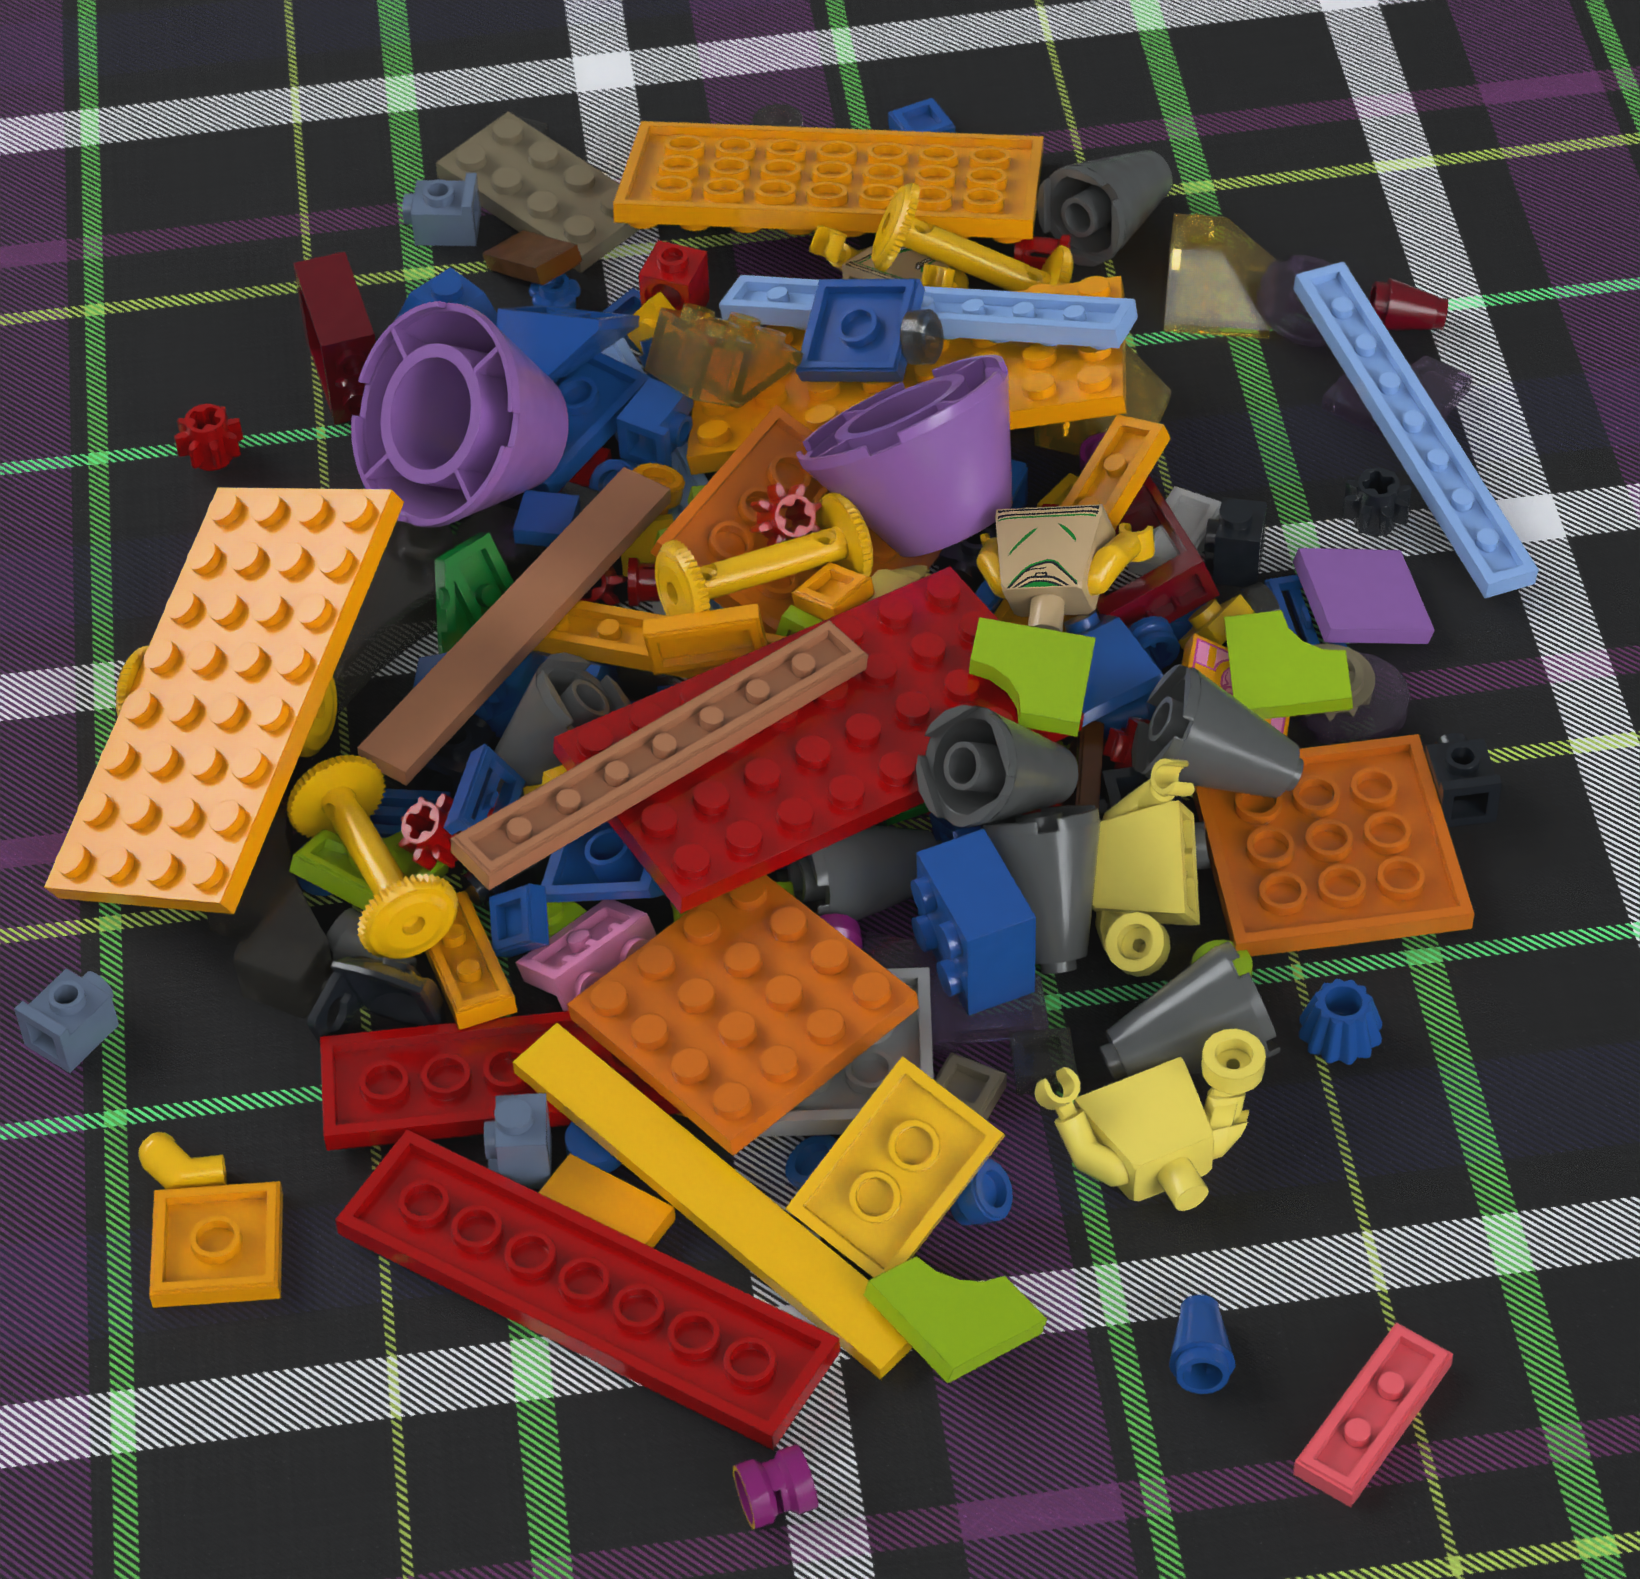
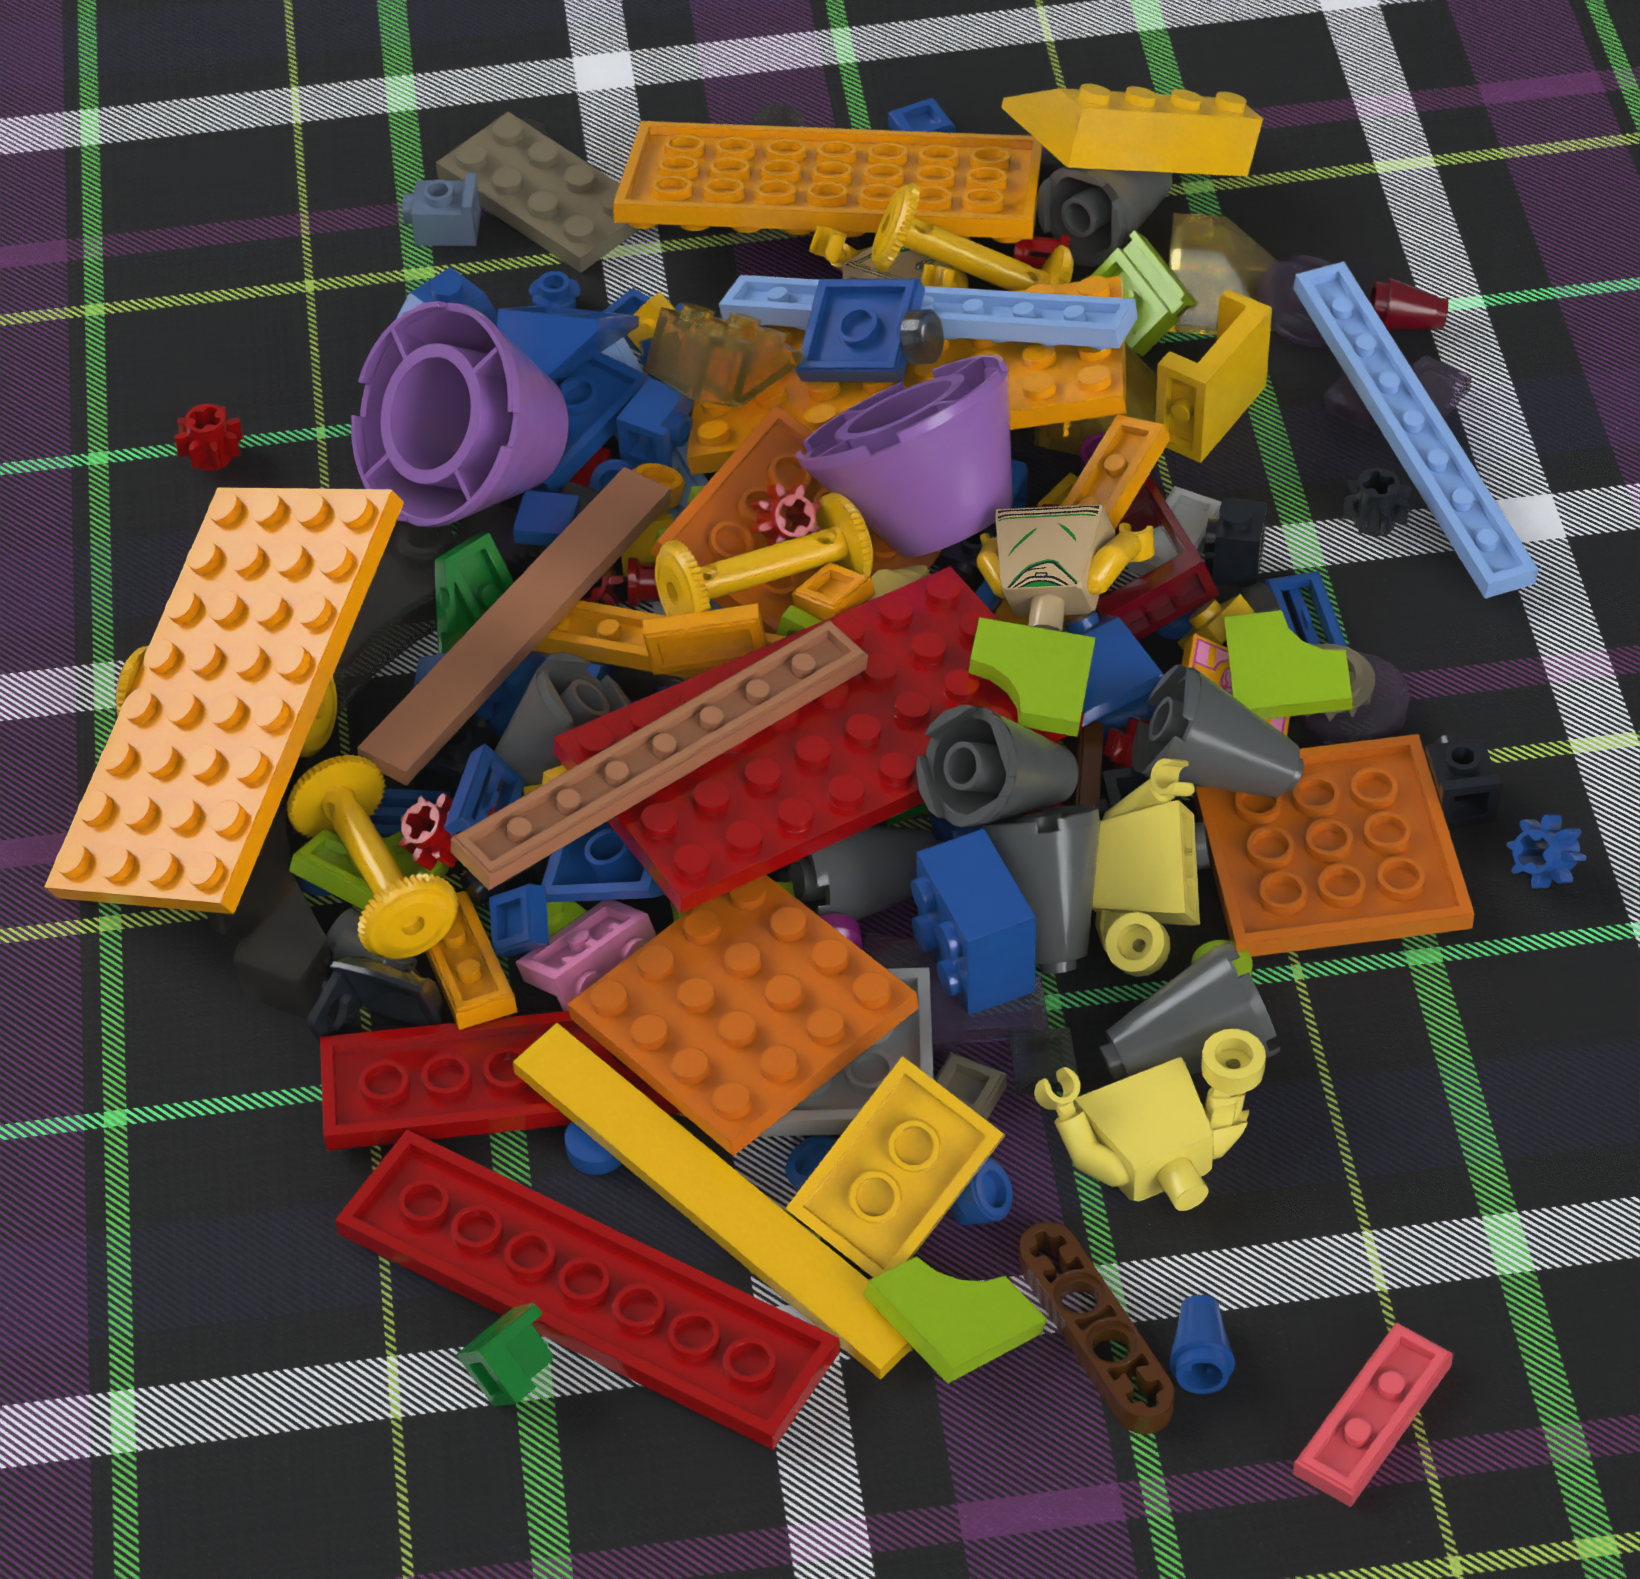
(68, 1018): sand blue brick -> none
(175, 1169): yellow arm -> none
(216, 1244): light orange tile -> none
(335, 330): dark red window -> none
(507, 1356): none -> green panel
(520, 1139): sand blue brick -> none
(532, 257): reddish brown tile -> none
(609, 1200): light orange tile -> none
(677, 273): red brick -> none
(775, 1486): magenta wheel -> none
(1100, 1324): none -> reddish brown beam
(1141, 129): none -> yellow slope
(1152, 285): none -> lime plate
(1156, 639): blue bush -> none
(1209, 396): none -> yellow panel
(1341, 1022): blue piece -> none
(1363, 596): medium lavender tile -> none
(1546, 851): none -> blue gear

